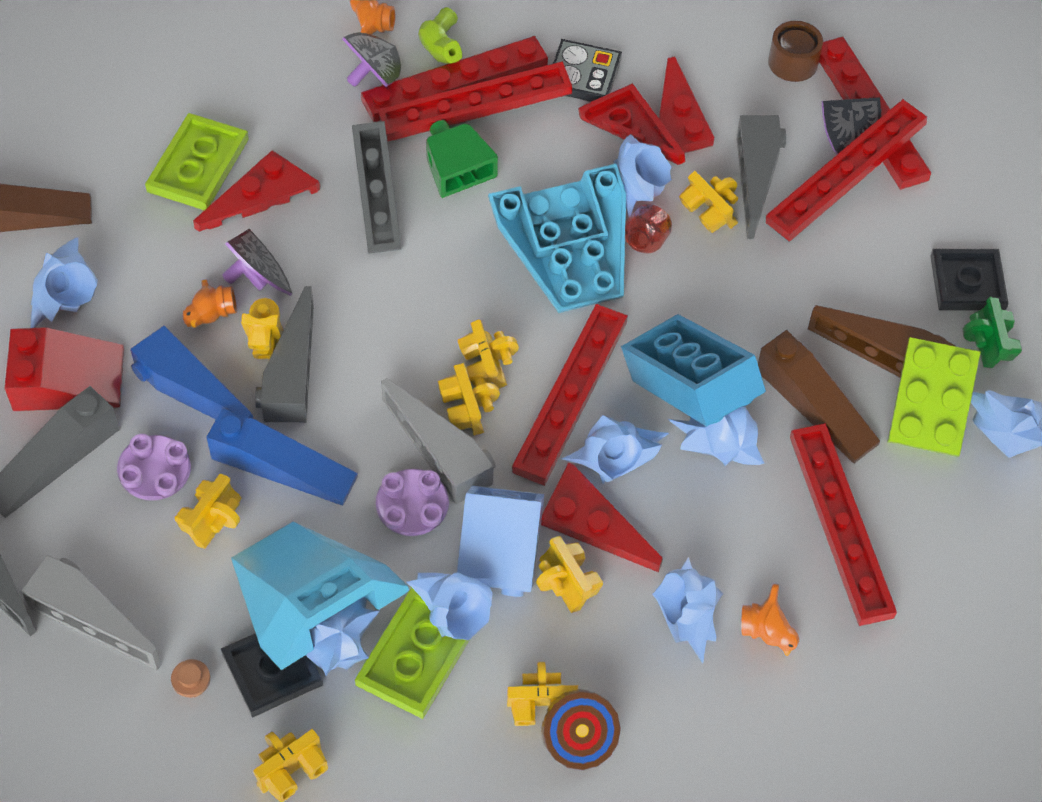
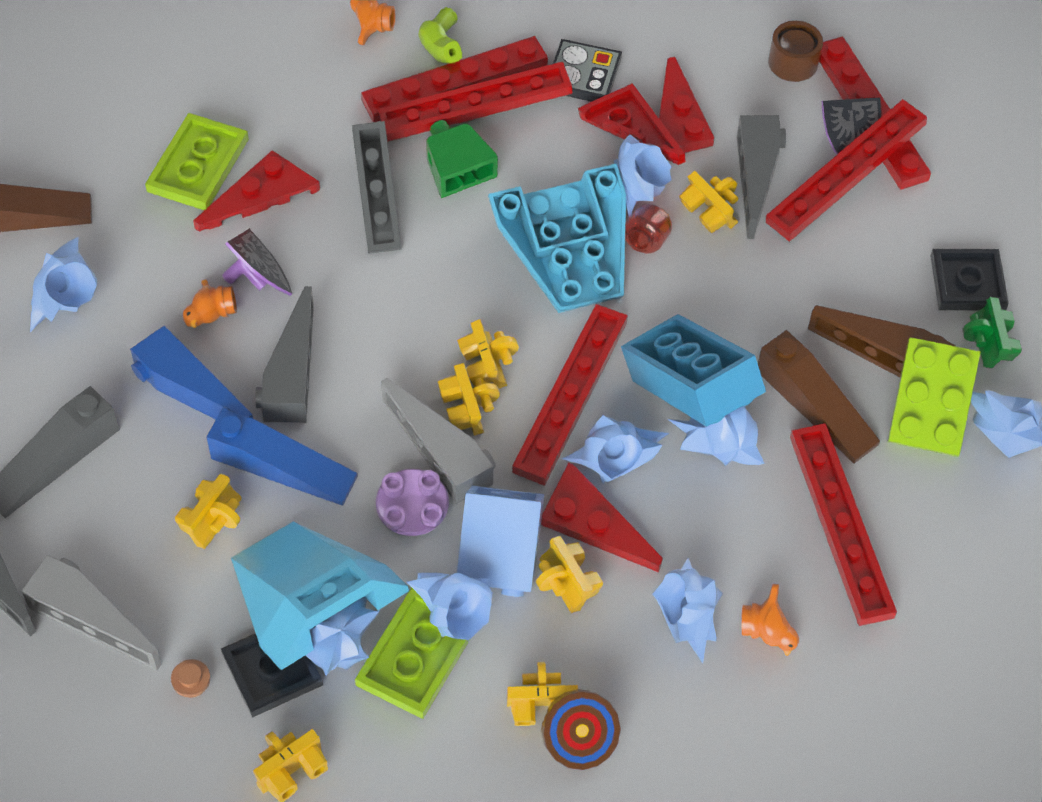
(55, 366): slope -> none
(153, 467): lavender dish -> none
(262, 327): yellow hips -> none
(375, 56): shield -> none

